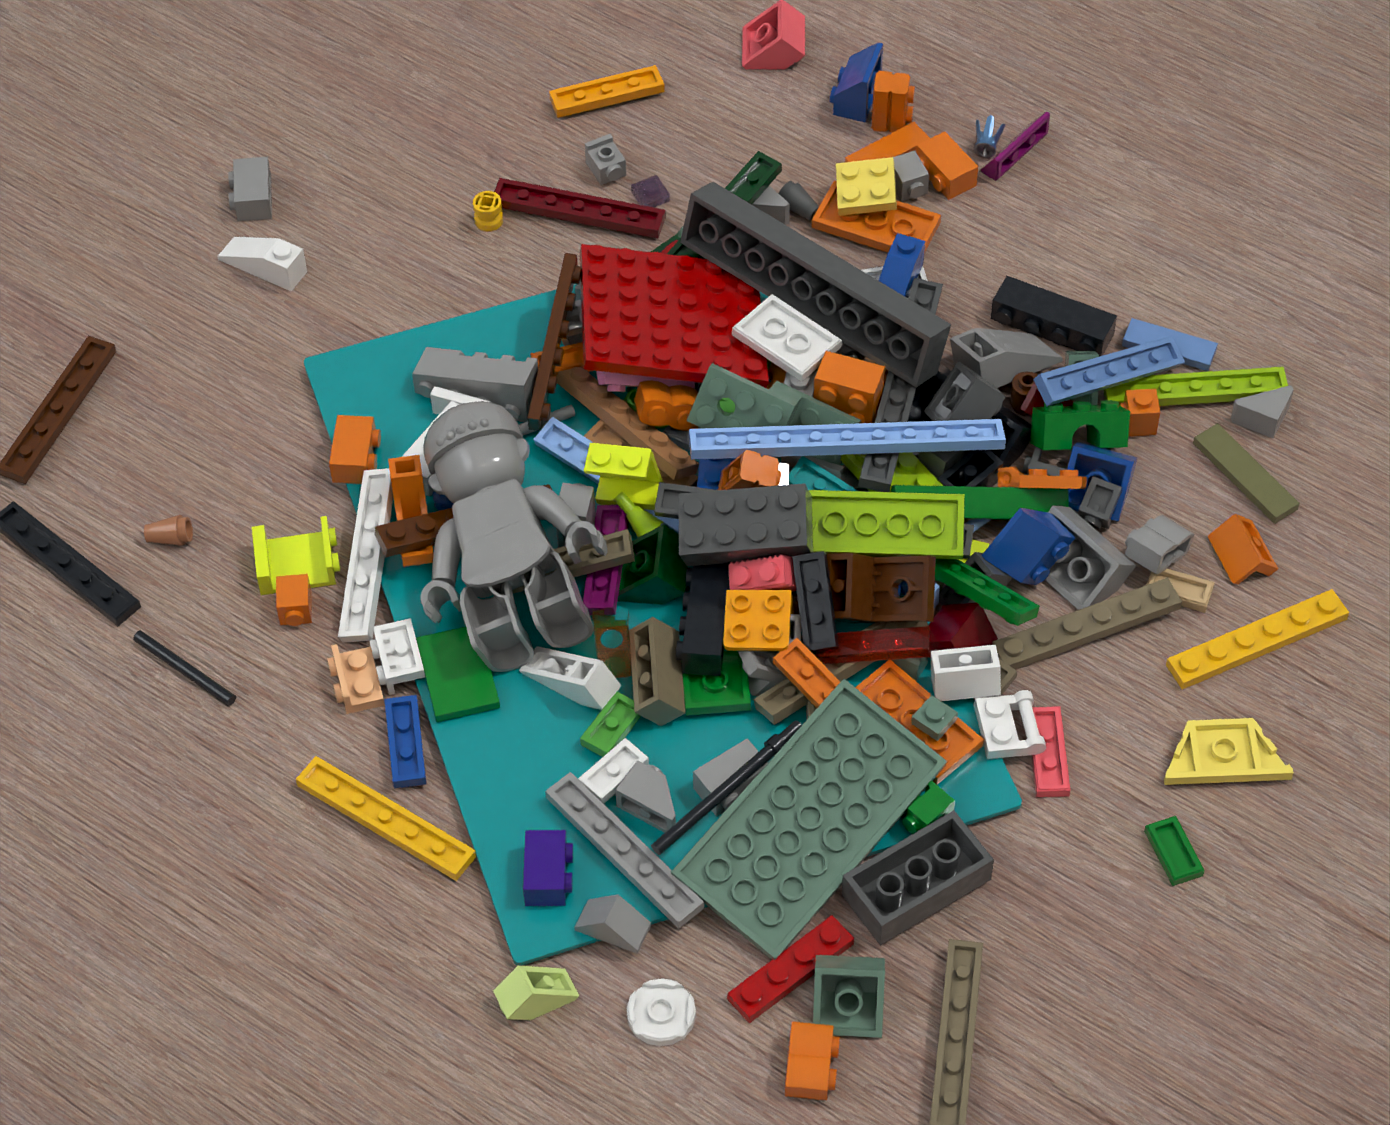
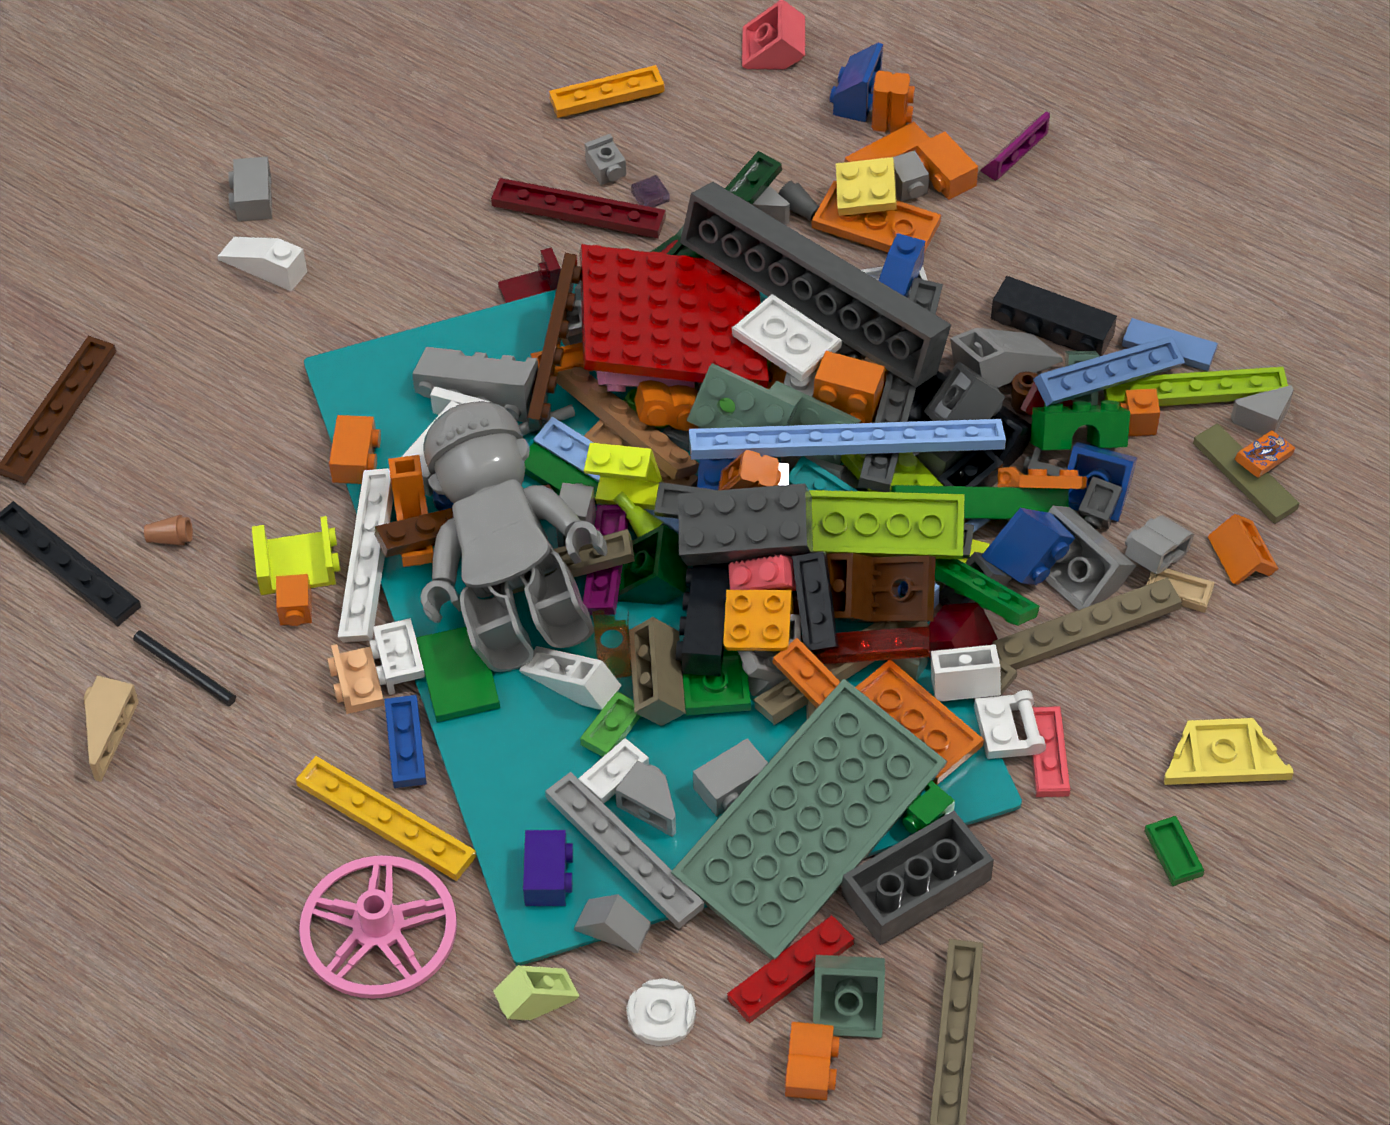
(108, 712): none -> tan slope
(378, 923): none -> bright pink wheel
(487, 211): yellow wheel -> none
(533, 283): none -> dark red bracket
(552, 470): none -> green tile
(771, 748): black bar -> none
(934, 718): sand green plate -> none
(985, 143): flat silver piece -> none
(1257, 639): yellow plate -> none
(1264, 454): none -> orange tile

